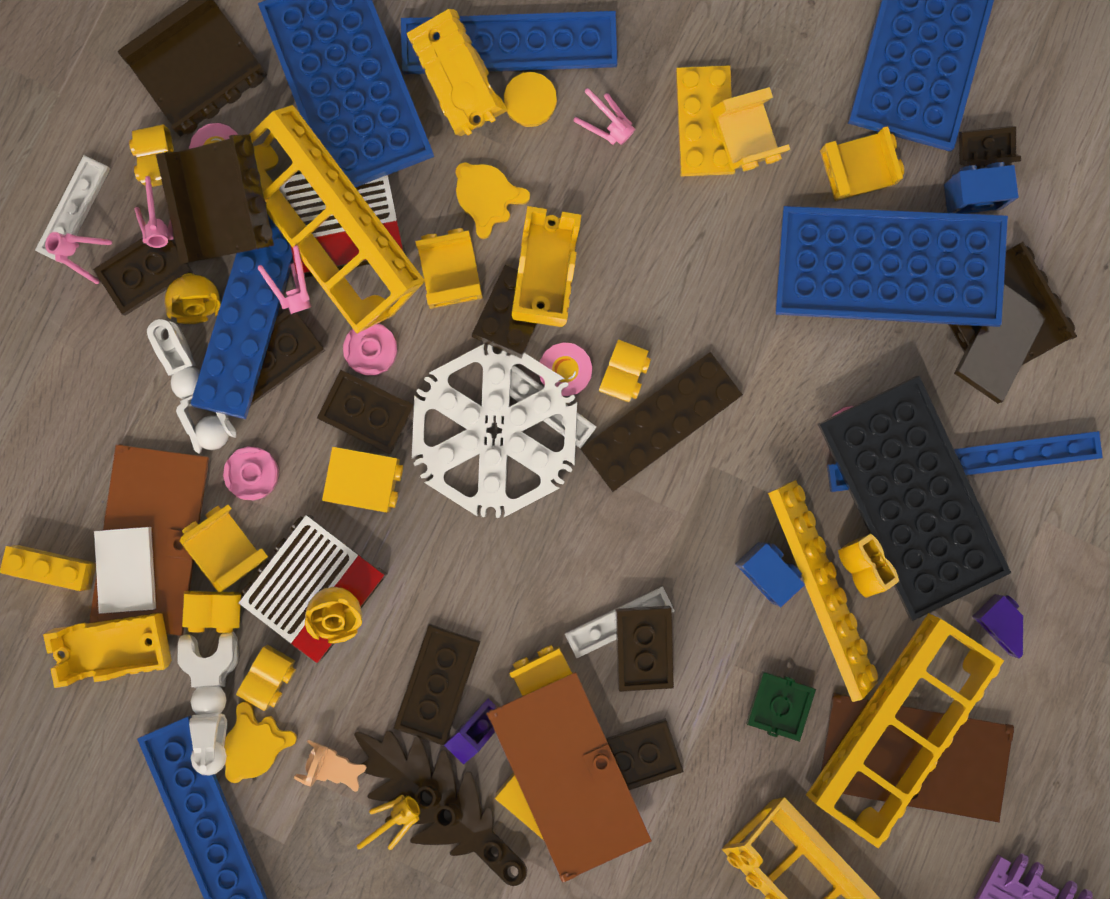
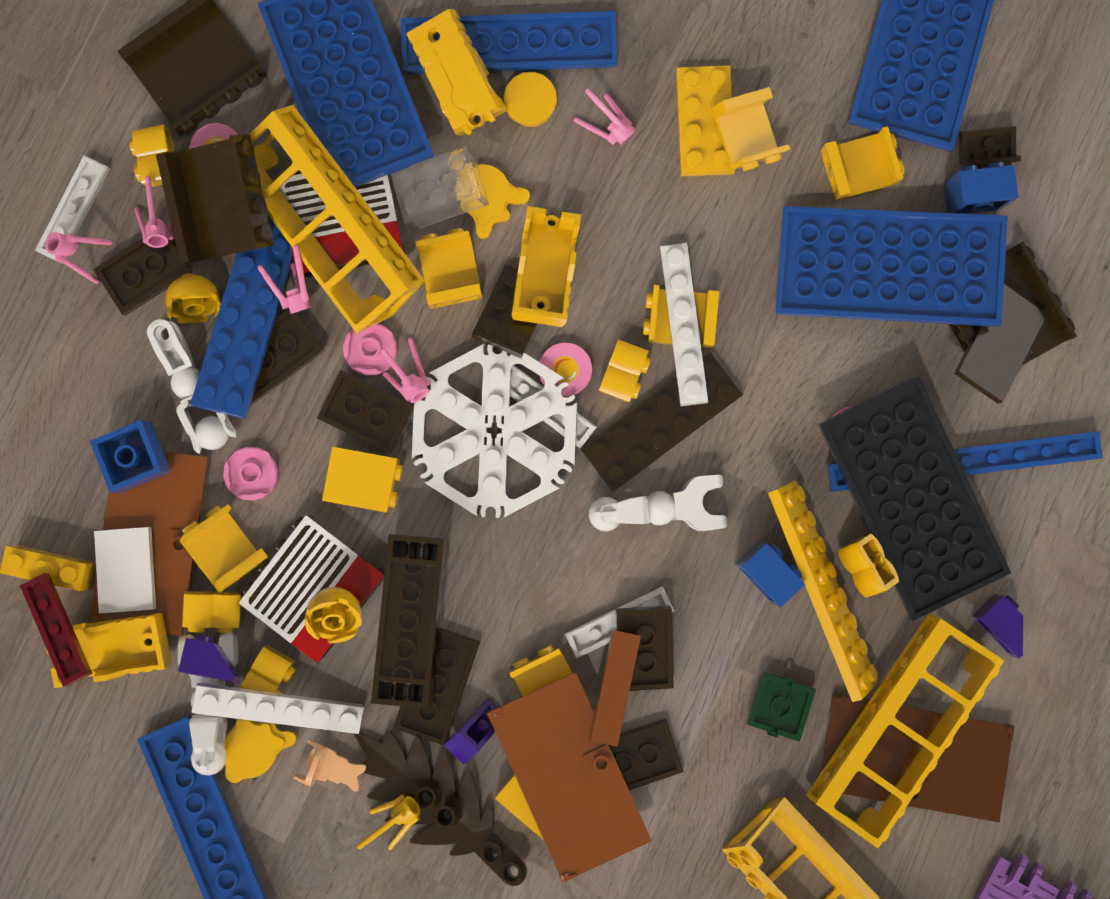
(56, 629): none -> dark red plate
(130, 456): none -> blue brick
(207, 660): none -> dark purple slope
(277, 708): none -> white plate
(408, 621): none -> dark brown plate
(413, 387): none -> bright pink plant
(439, 188): none -> clear brick
(614, 688): none -> dark orange tile
(658, 324): none -> yellow panel
(661, 507): none -> white piece
(683, 324): none -> white plate

